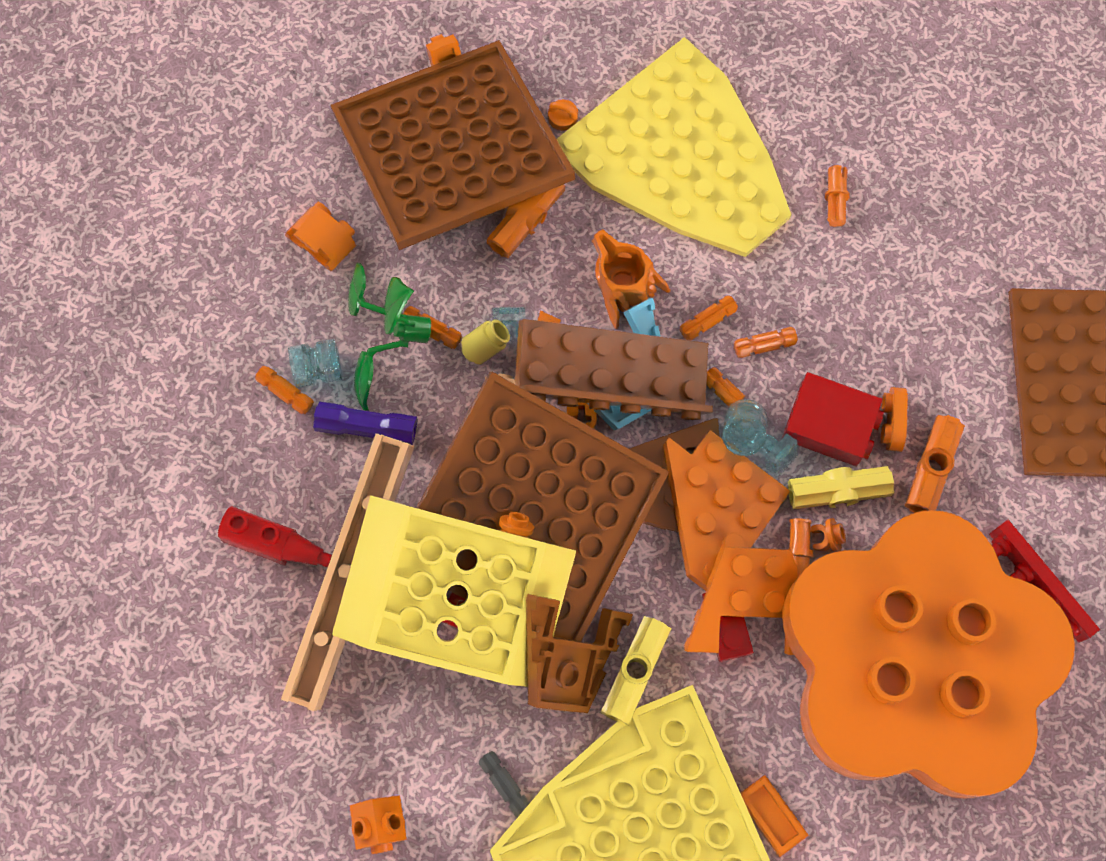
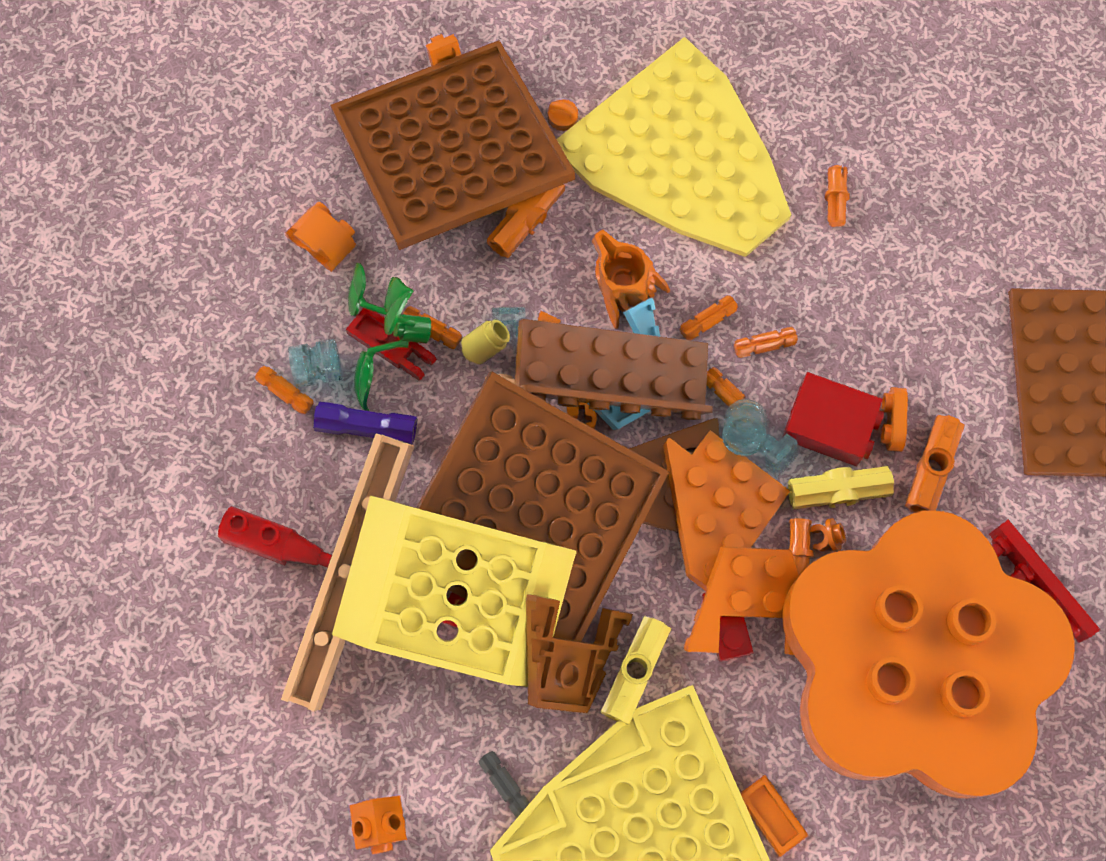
(370, 331): none -> red hinge
(516, 524): orange plate -> none

